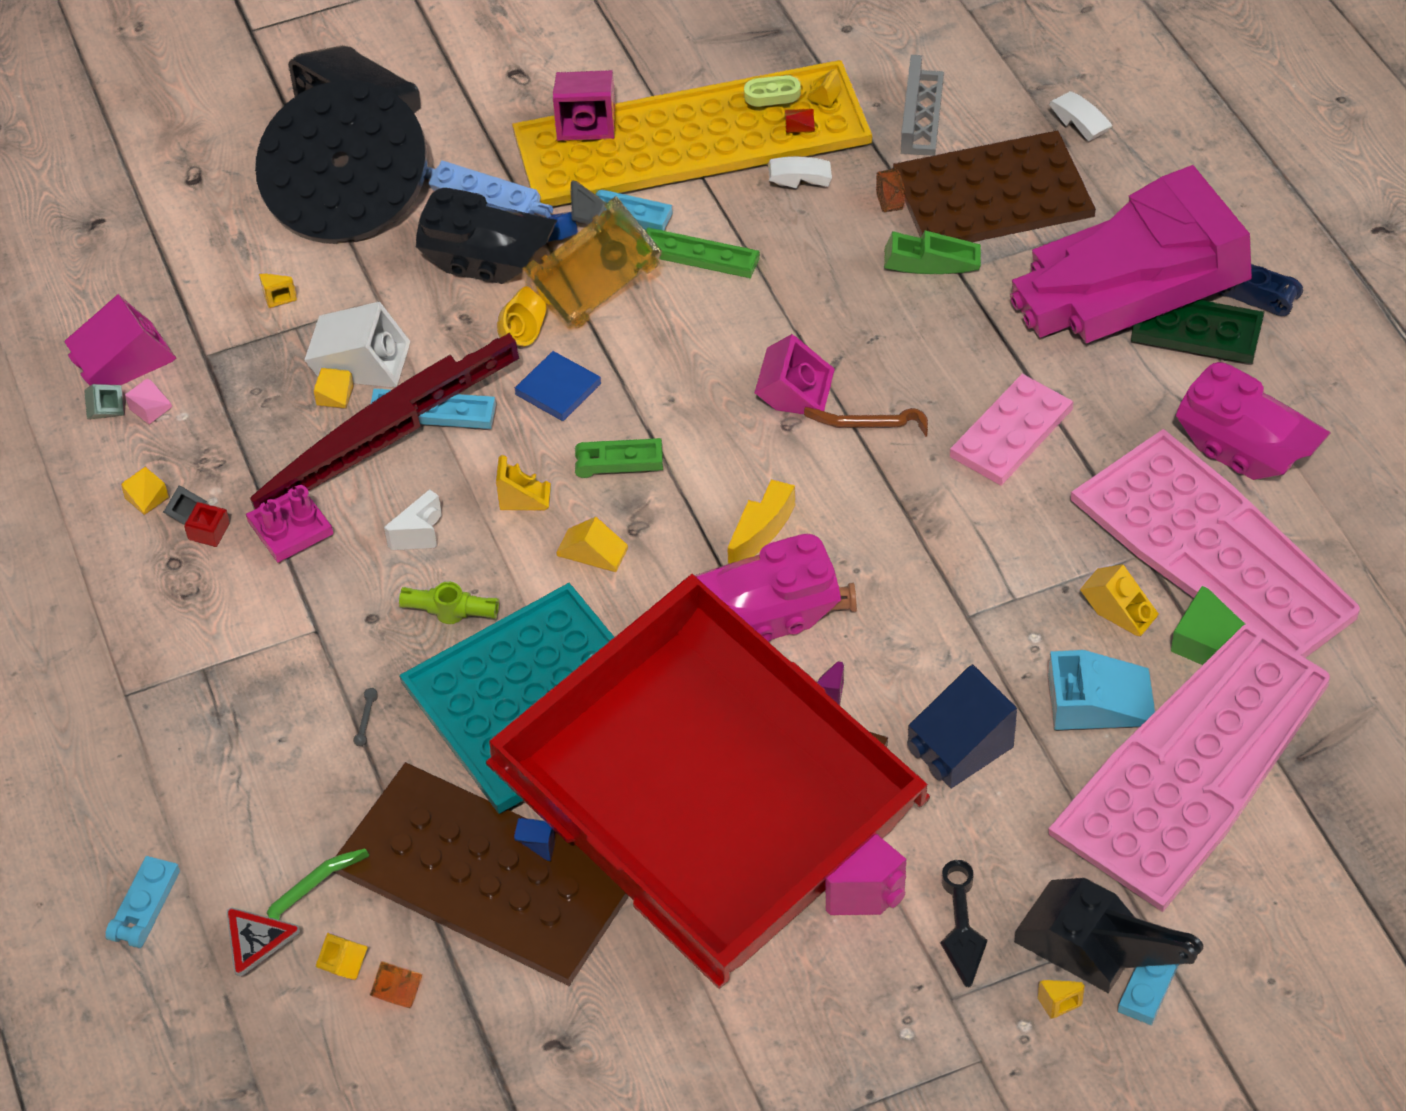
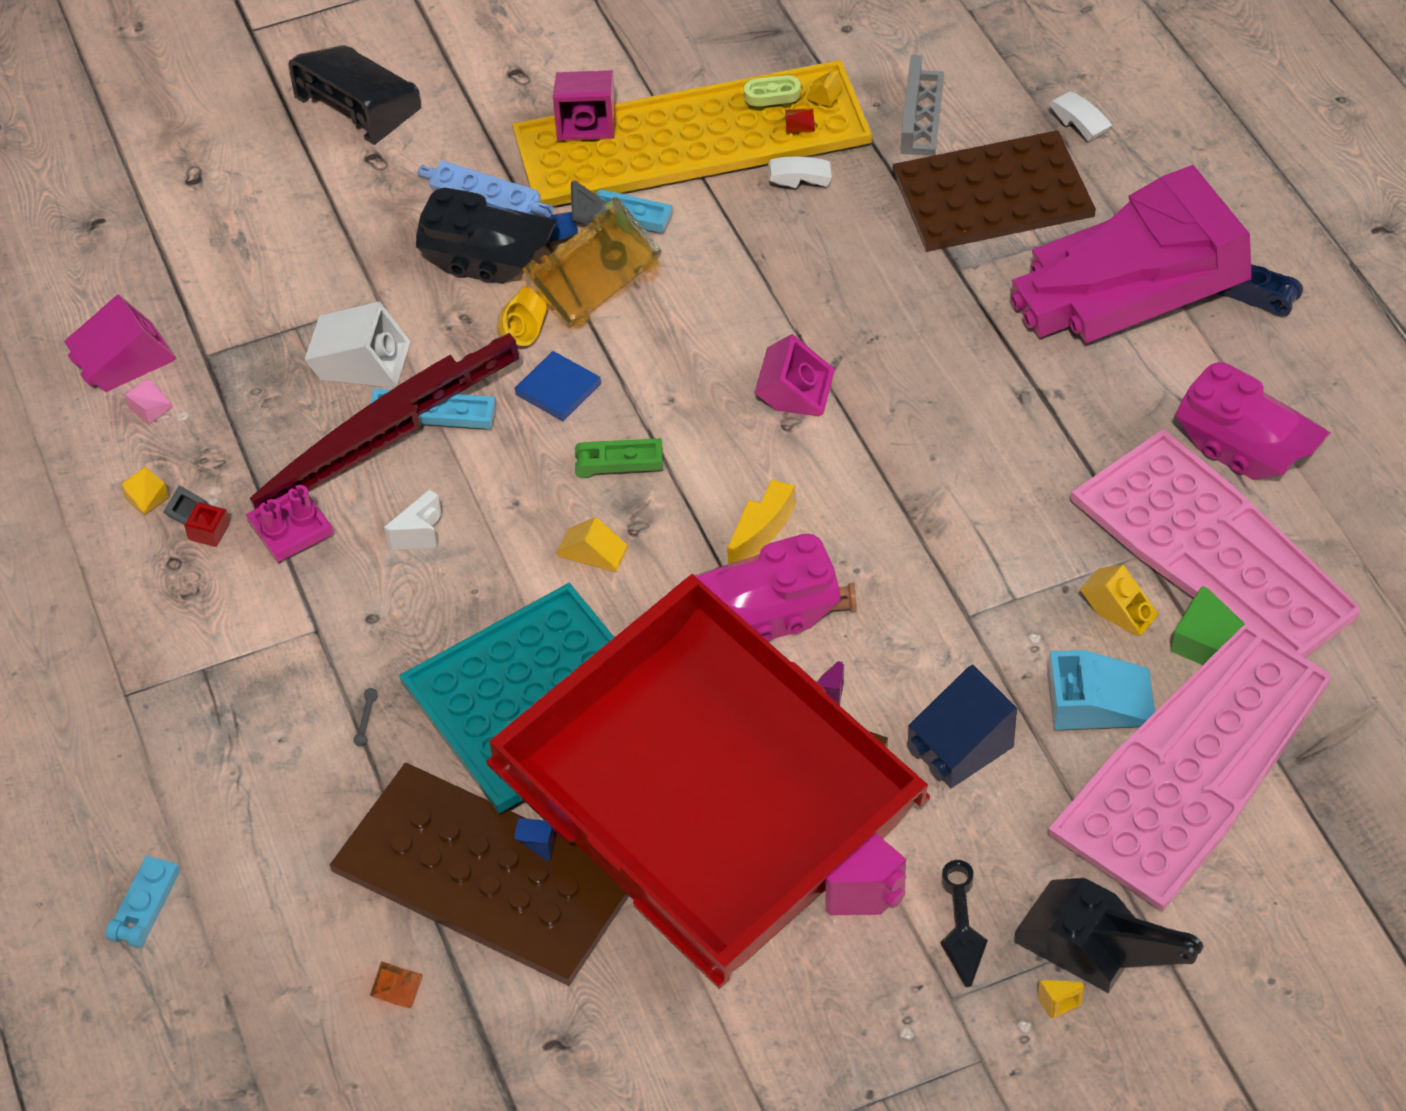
(103, 401): sand green slope -> none
(255, 938): piece -> none
(277, 289): yellow slope -> none
(313, 879): bright green piece -> none
(333, 388): yellow slope -> none
(341, 956): yellow slope -> none
(347, 201): black plate -> none
(449, 602): lime pin -> none
(520, 490): yellow slope -> none
(705, 253): bright green tile -> none
(850, 421): dark orange piece -> none
(890, 190): clear orange slope -> none
(931, 254): bright green slope -> none
(1011, 429): bright pink plate -> none
(1146, 992): medium azure plate -> none
(1205, 330): dark green plate -> none

